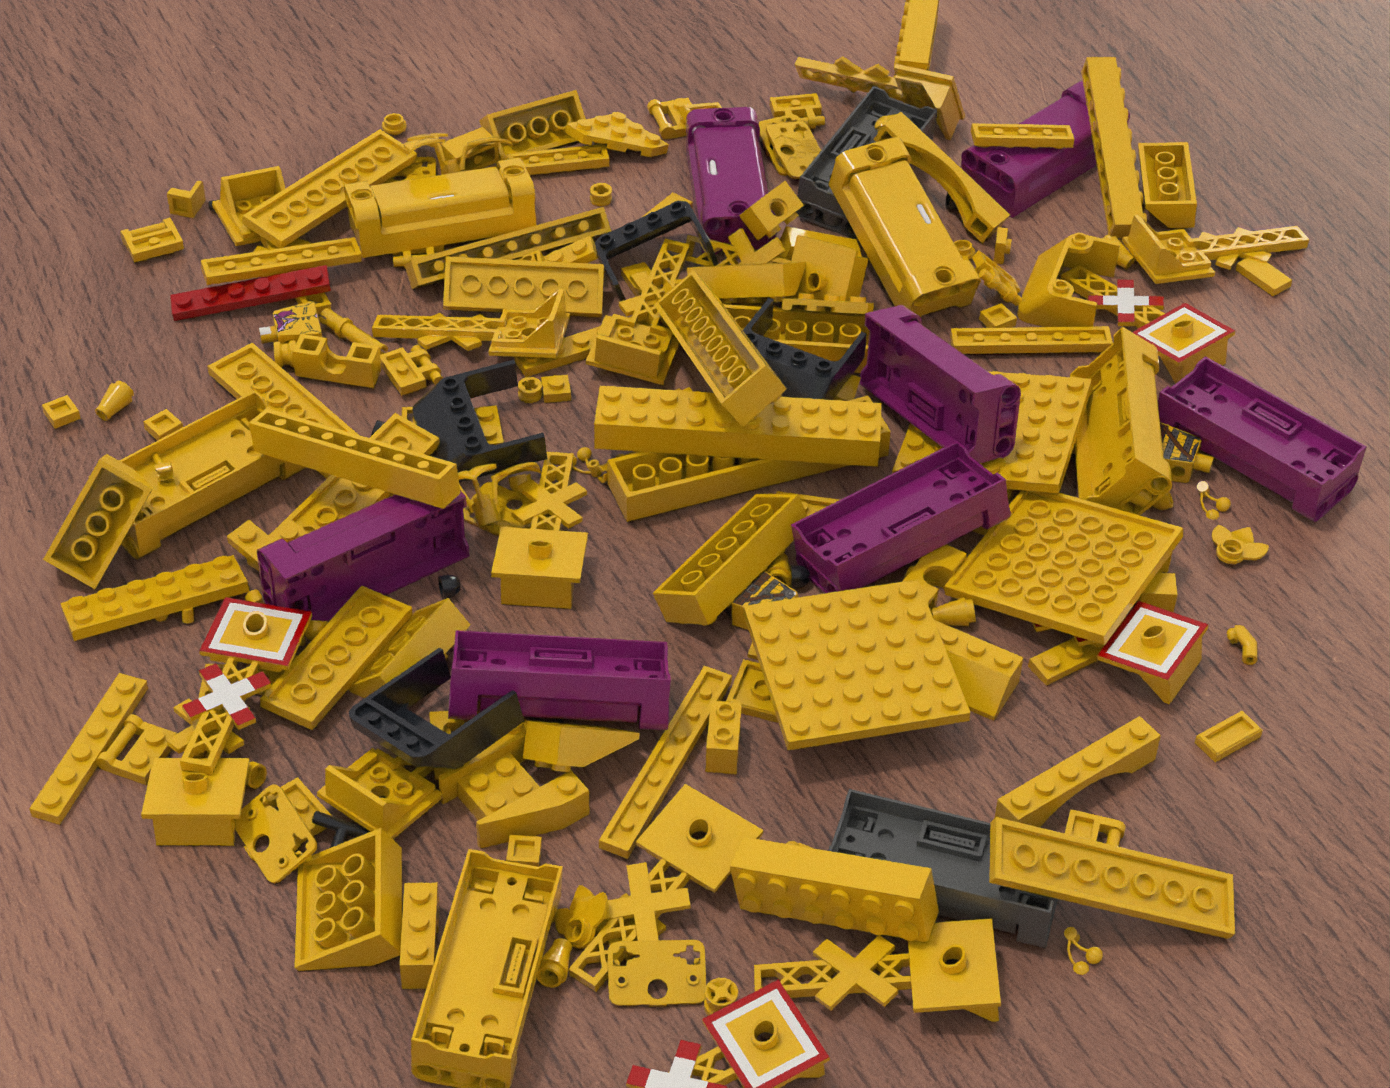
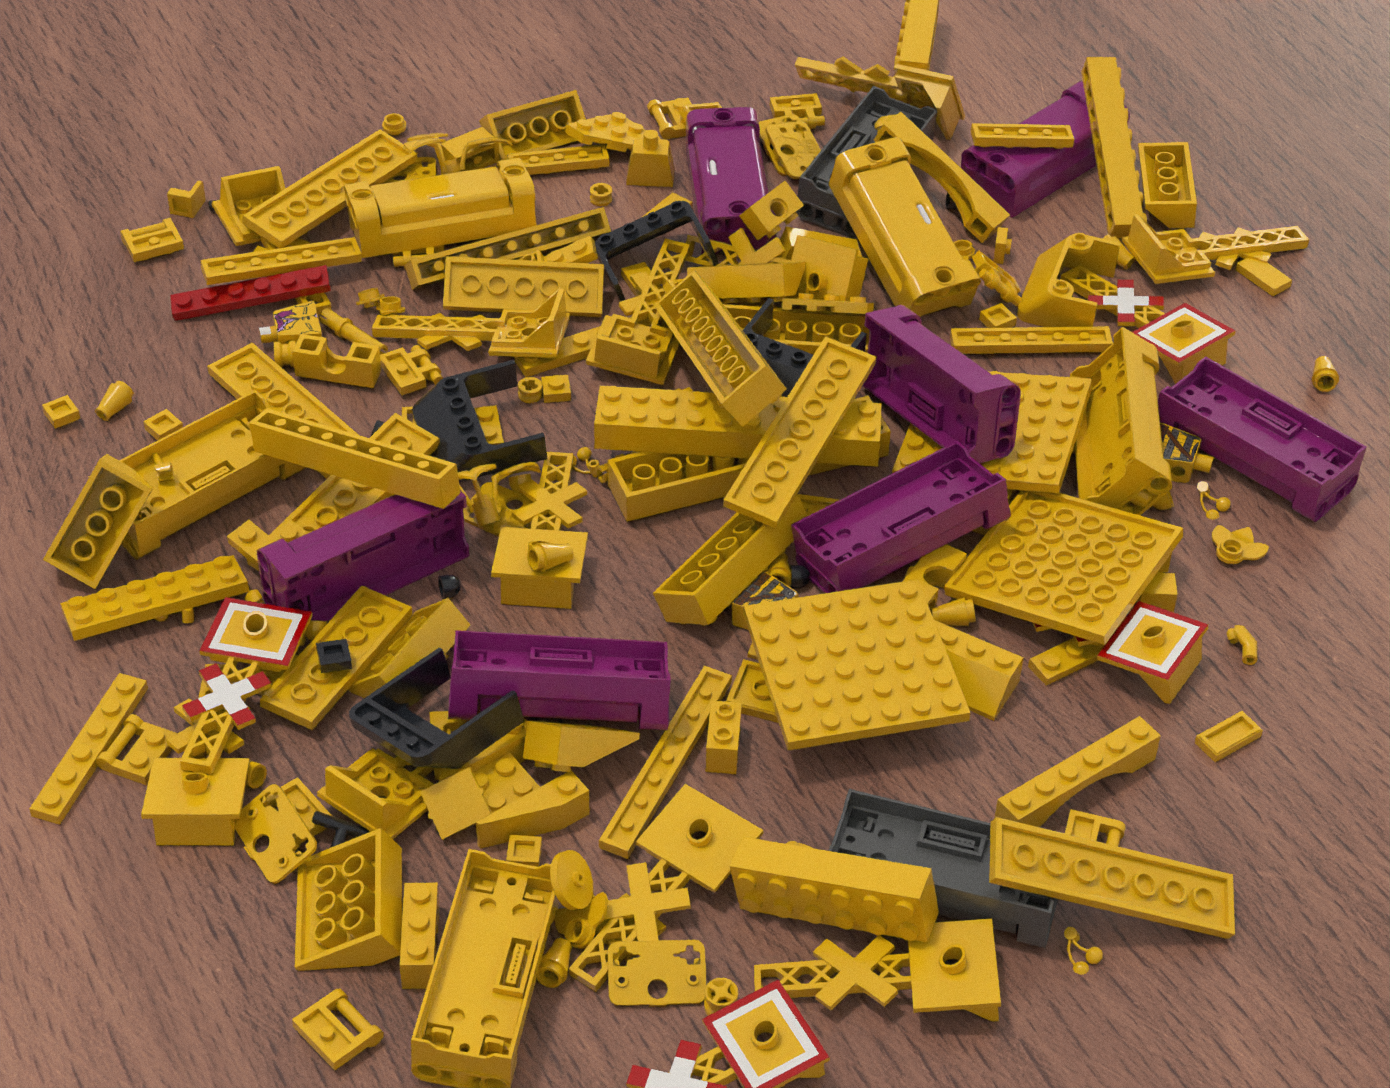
(329, 1035): none -> yellow plate
(333, 656): none -> black plate
(369, 297): none -> yellow plate
(390, 306): none -> yellow plate
(455, 803): none -> yellow piece
(546, 555): none -> yellow cone
(571, 880): none -> yellow piece
(651, 162): none -> yellow torso
(799, 432): none -> yellow plate
(1324, 374): none -> yellow cone

